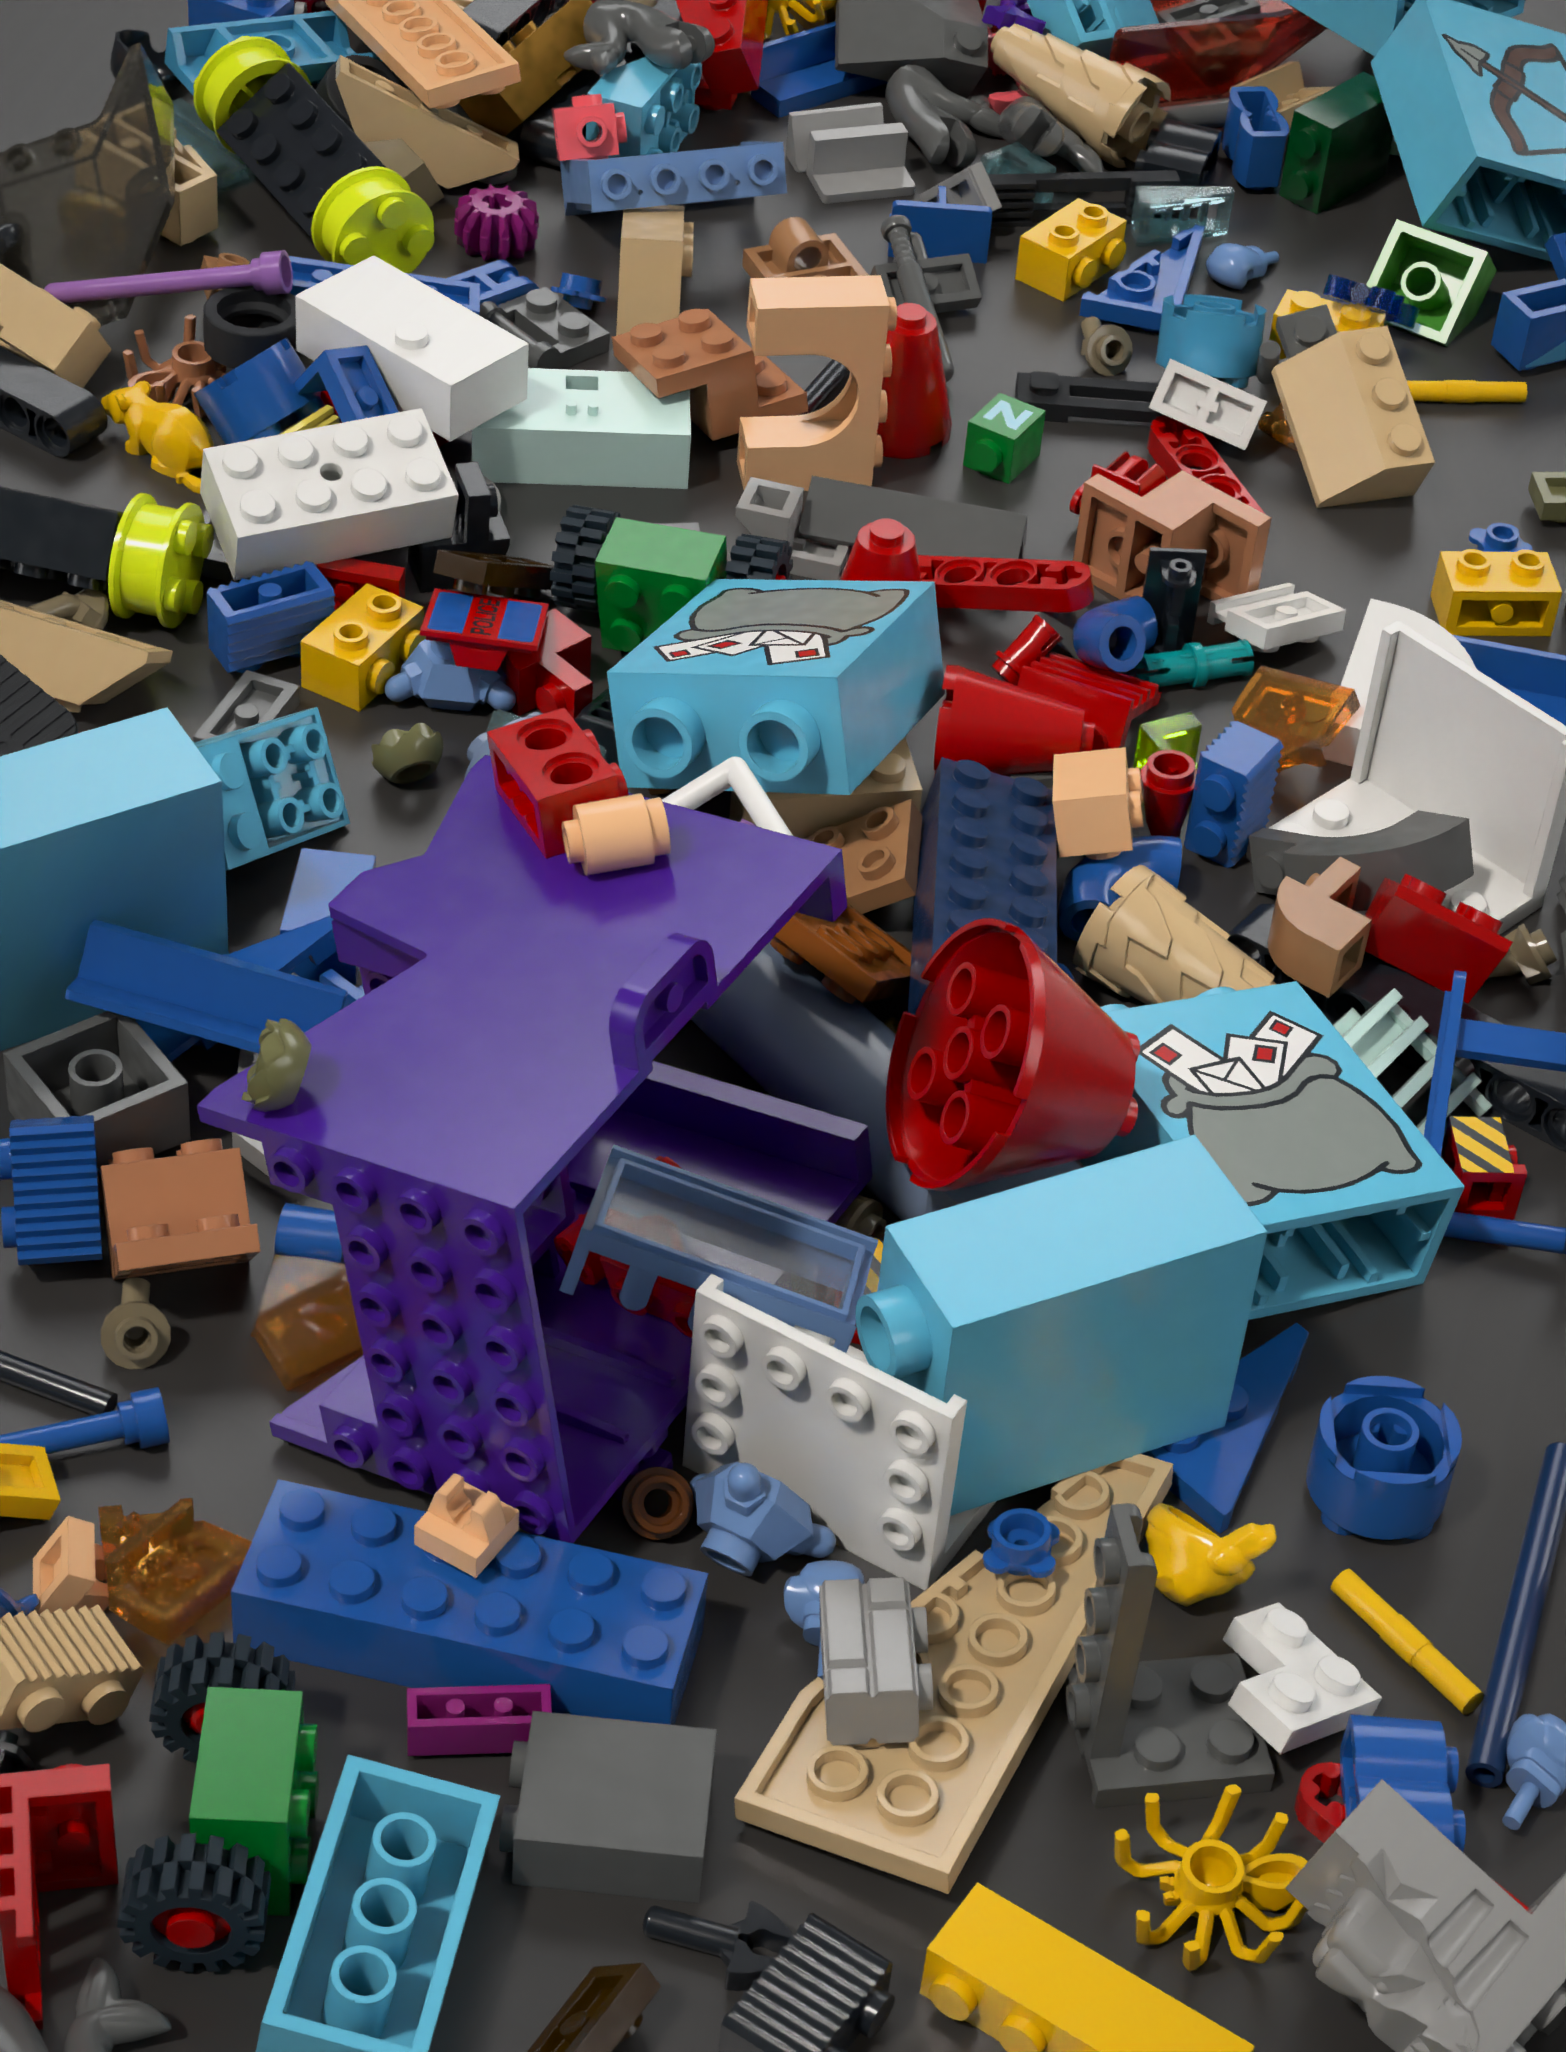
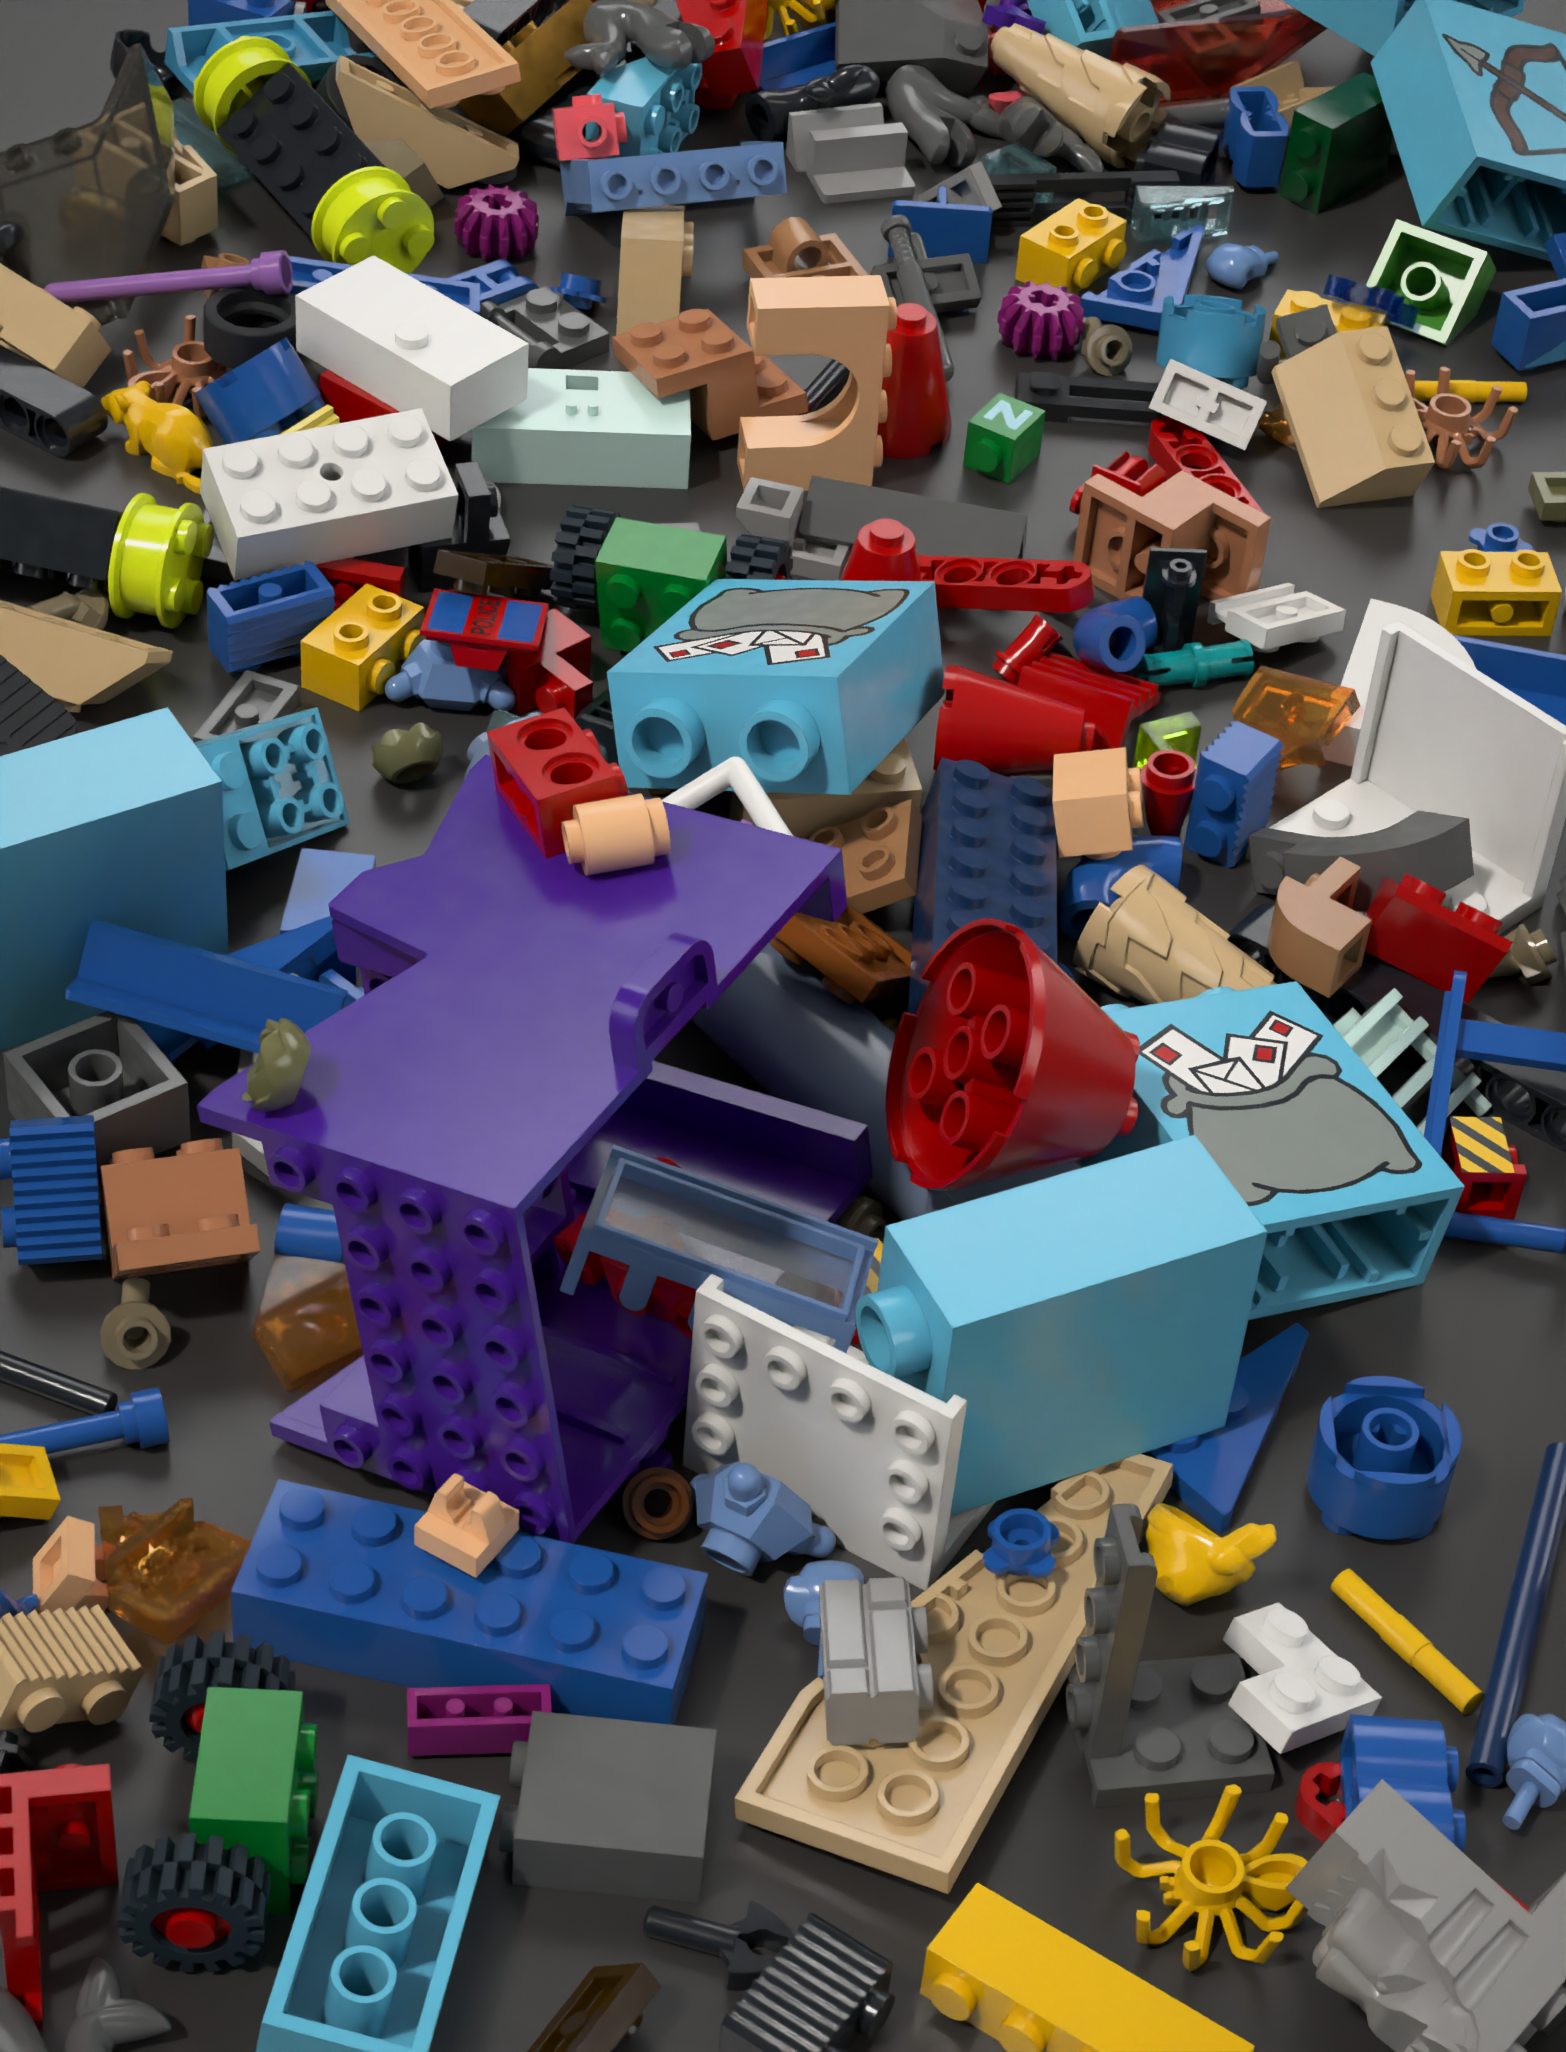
(351, 382): blue panel -> none
(769, 109): none -> black piece
(1040, 320): none -> magenta gear
(1451, 425): none -> nougat animal

